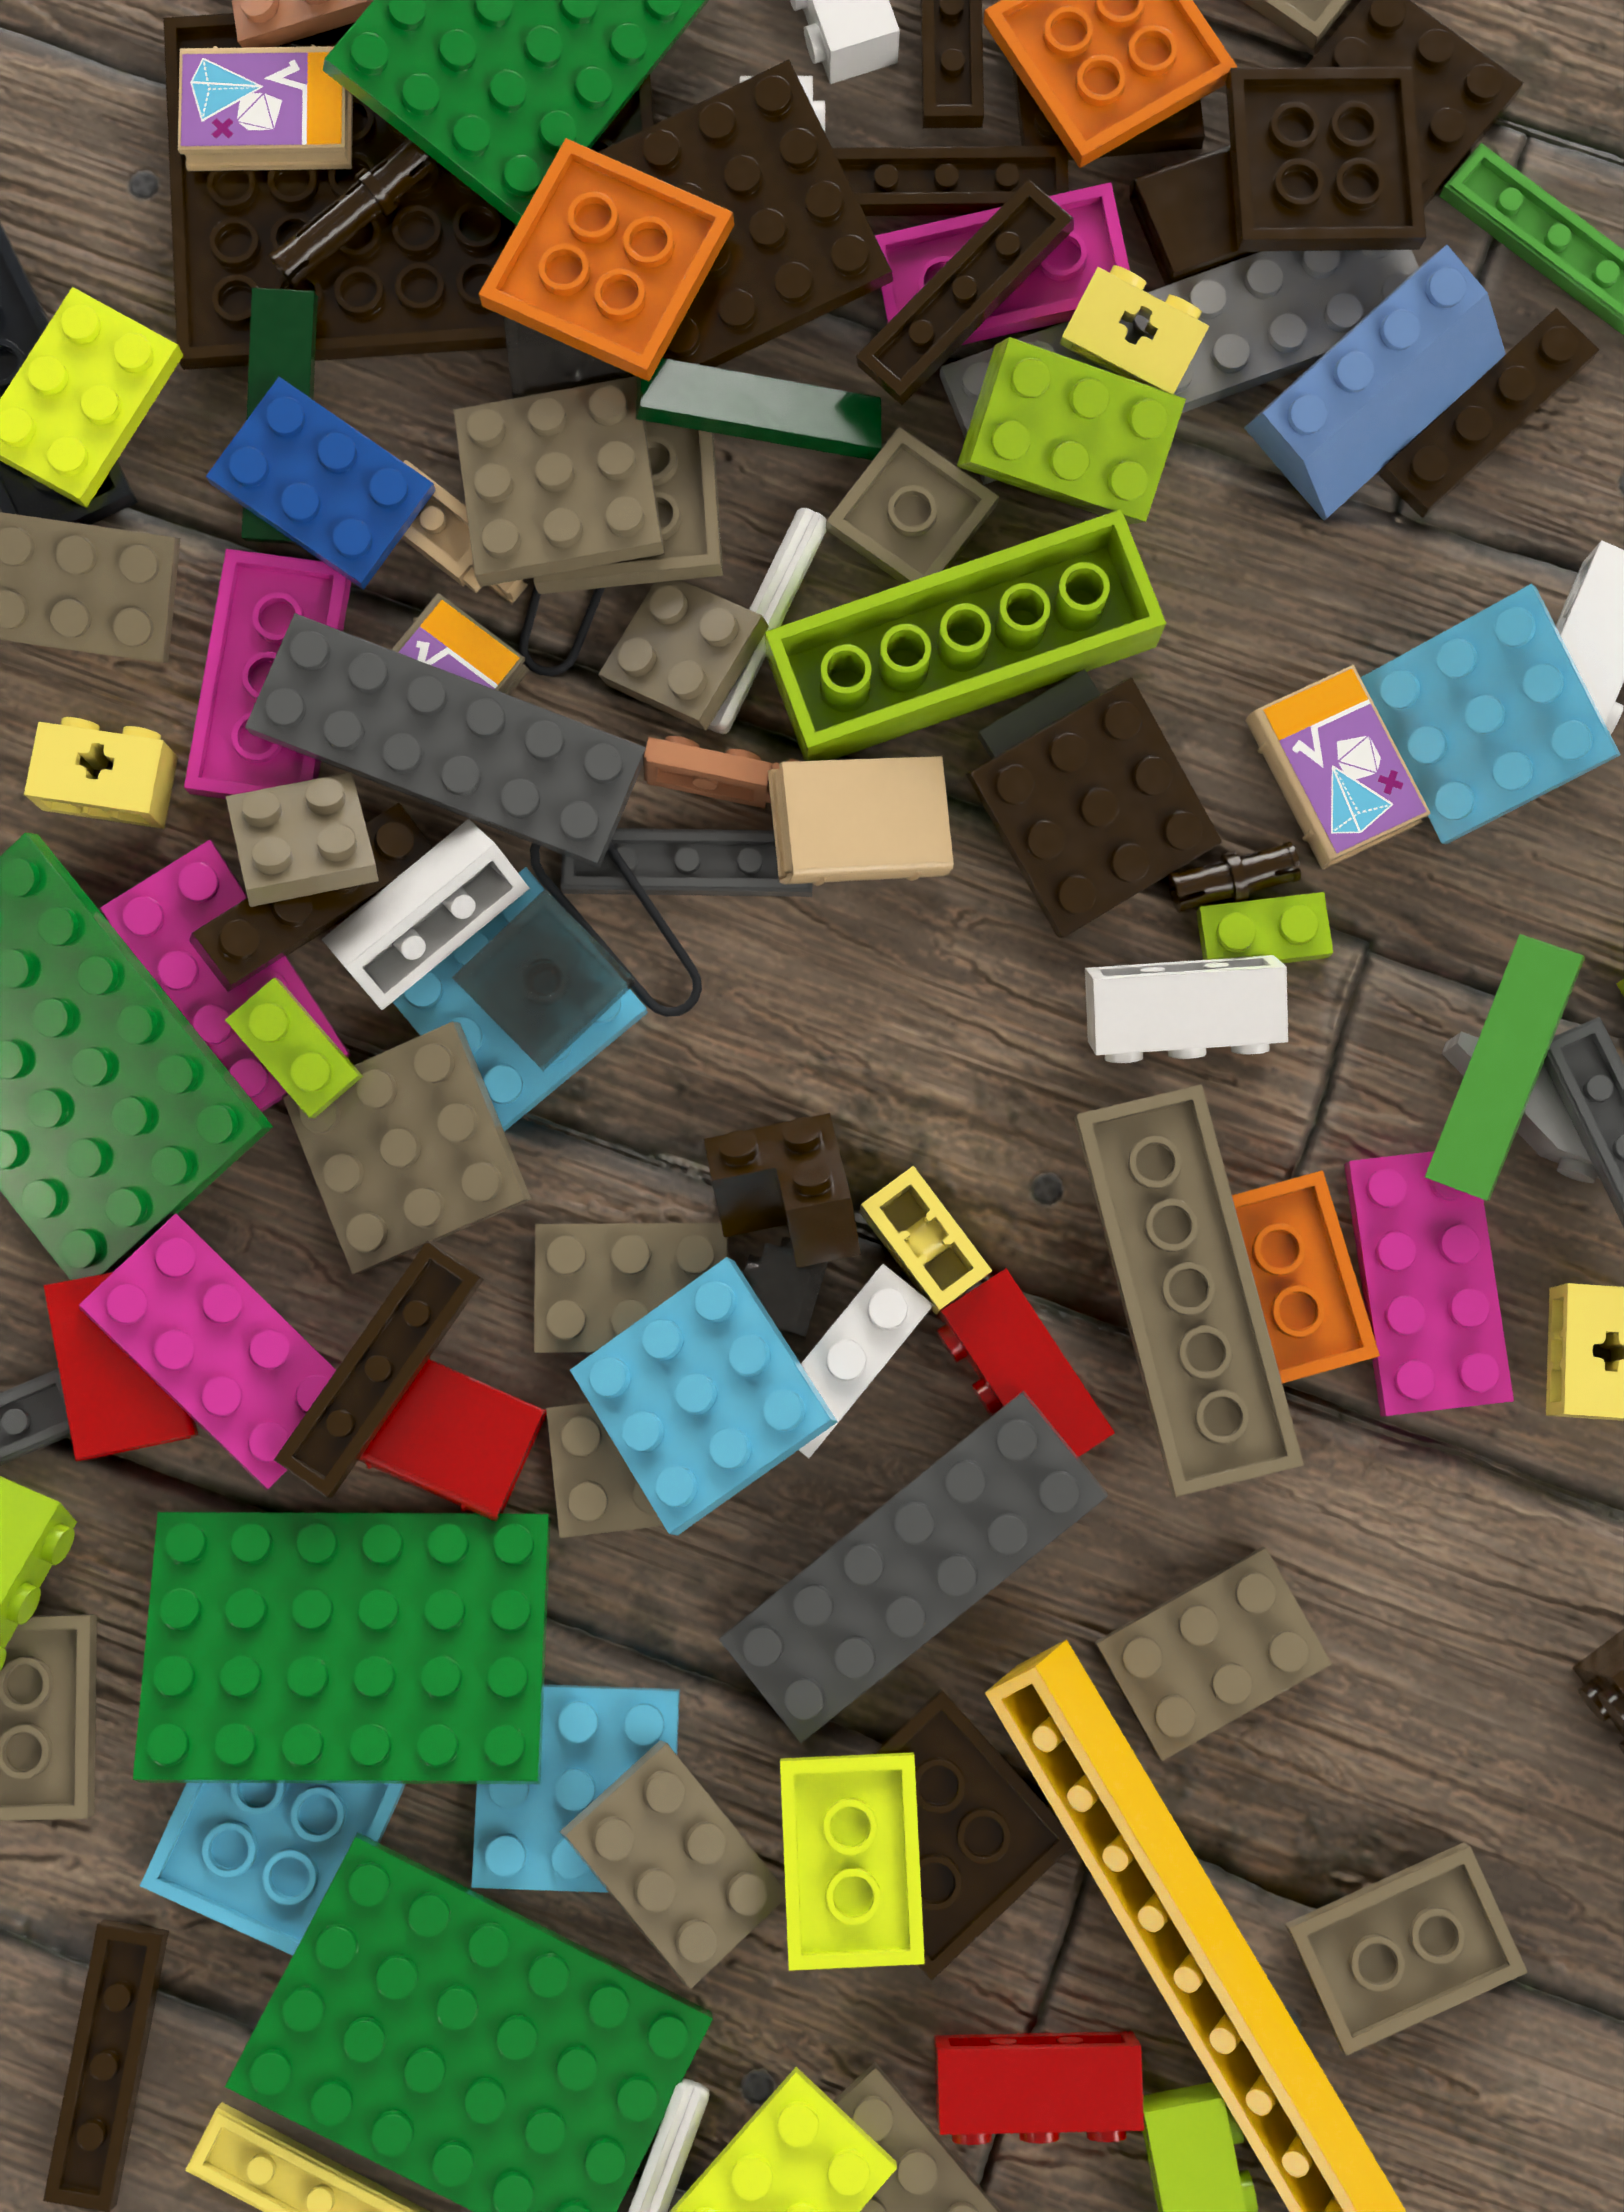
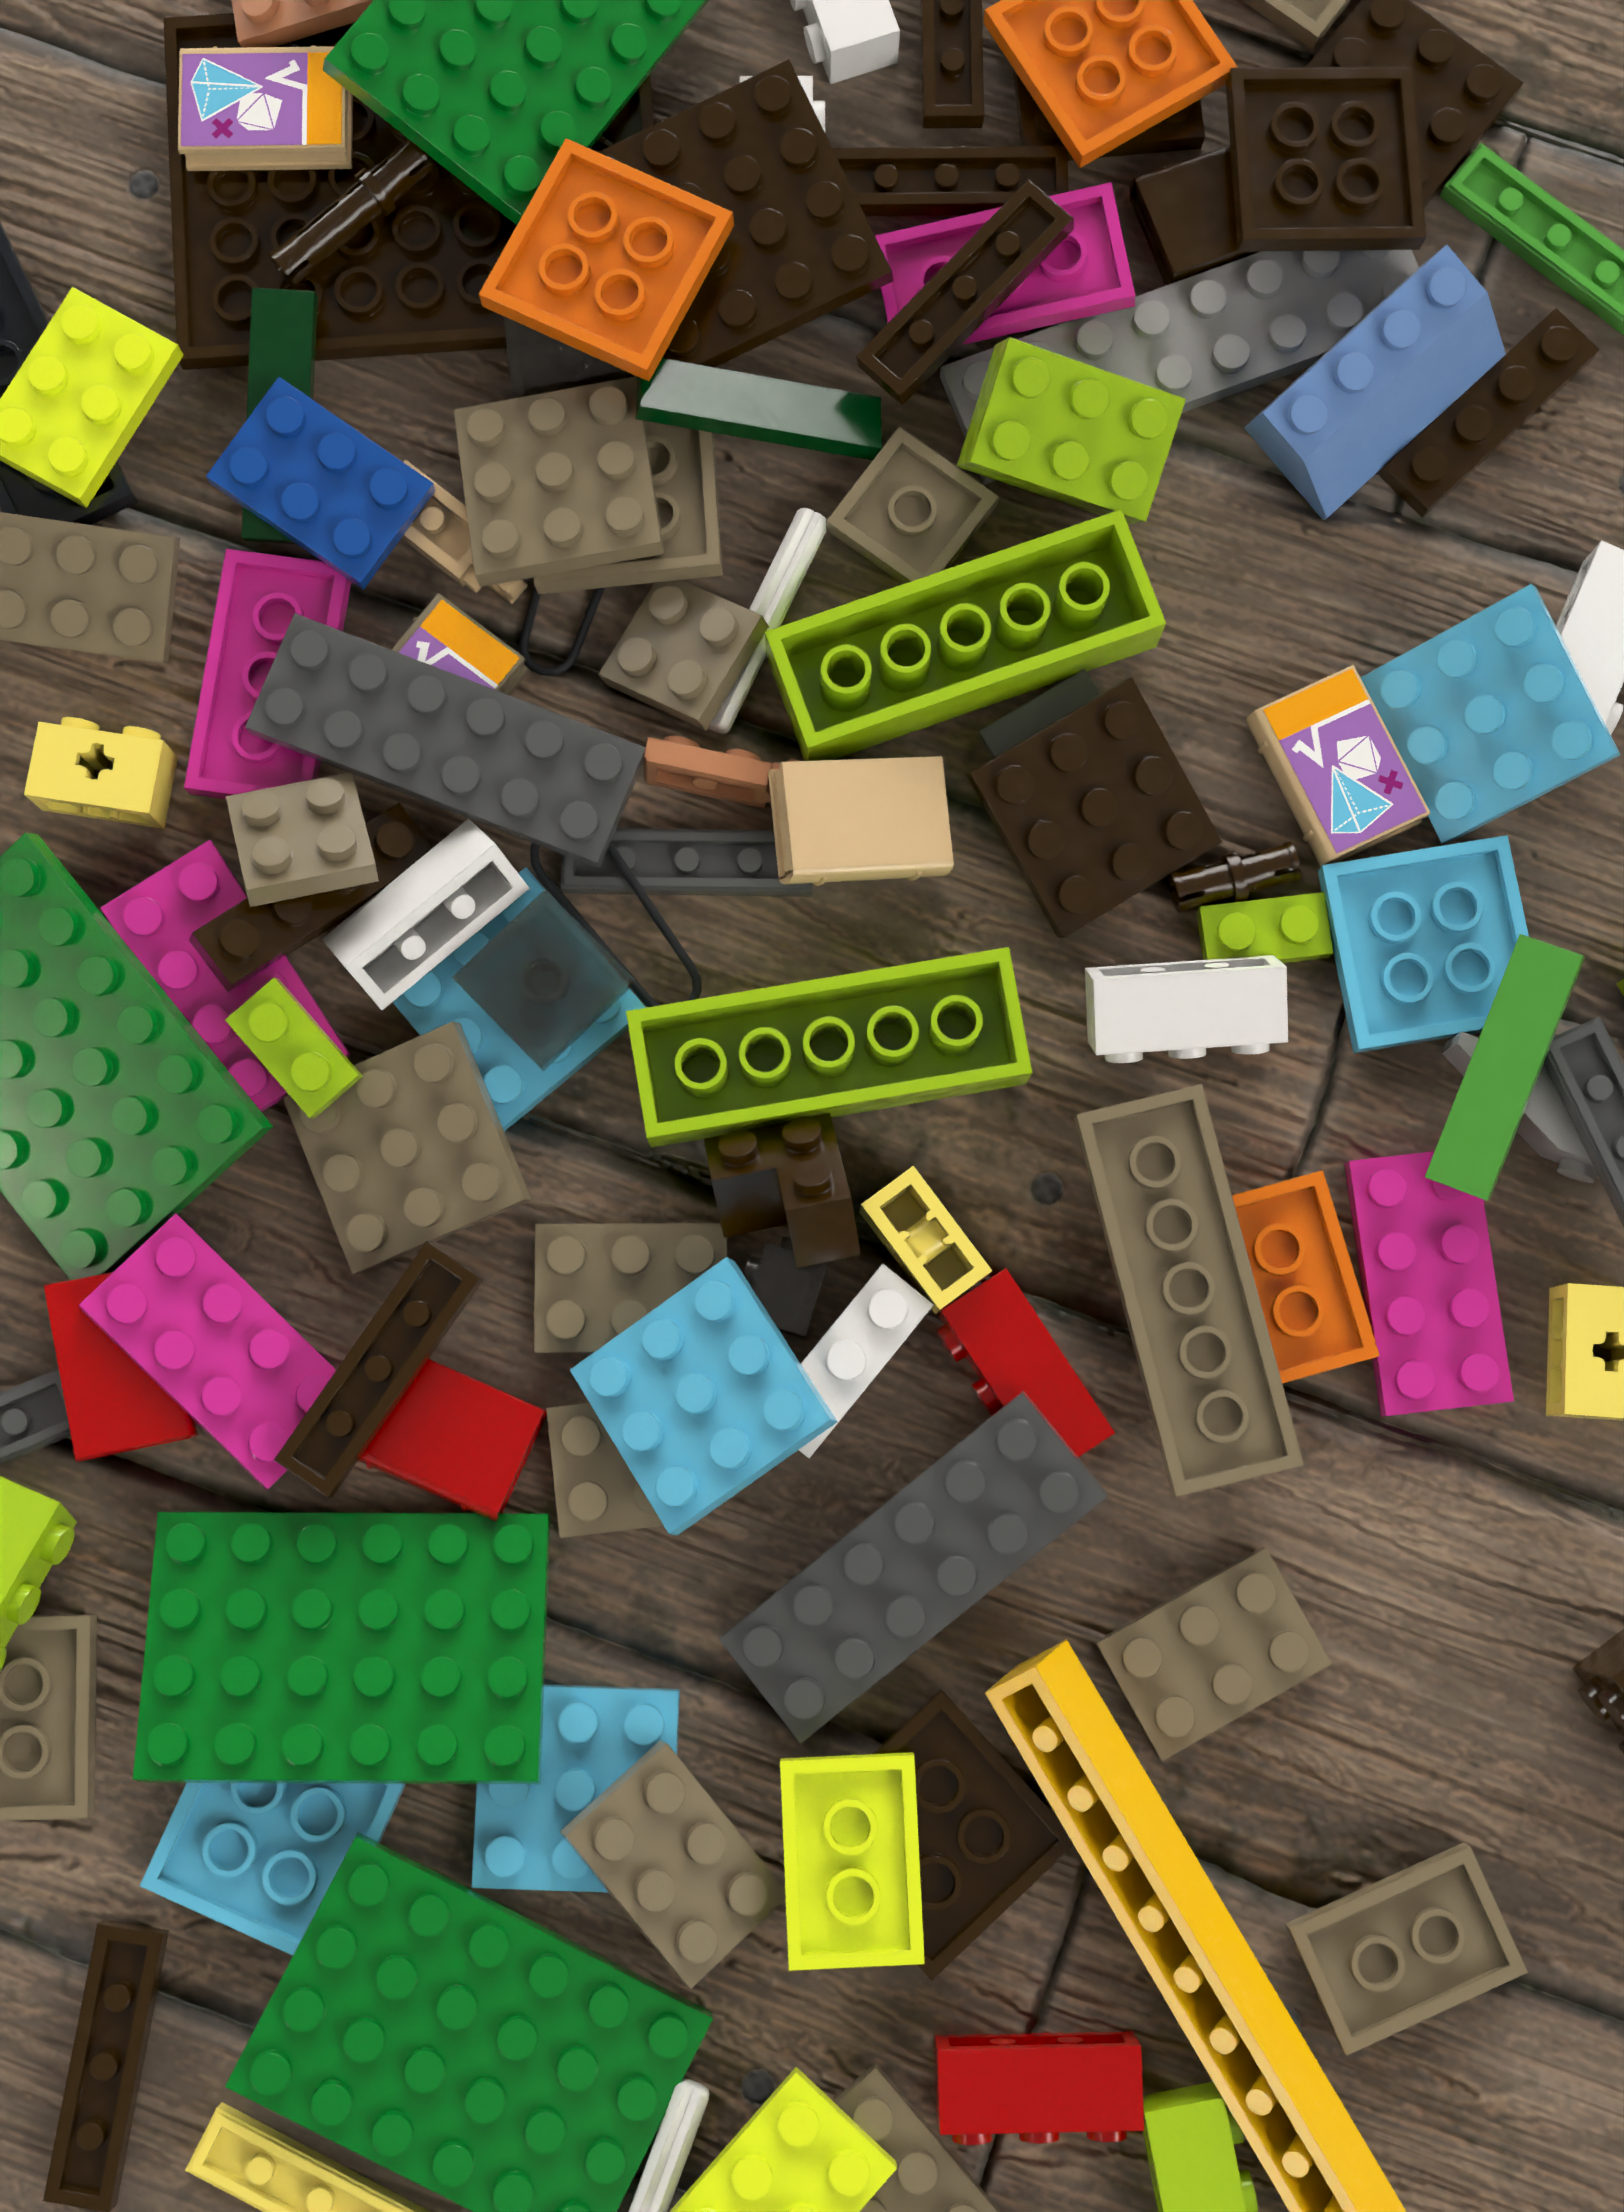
(829, 1046): none -> lime brick
(1100, 337): light yellow brick -> none
(1422, 939): none -> medium azure plate

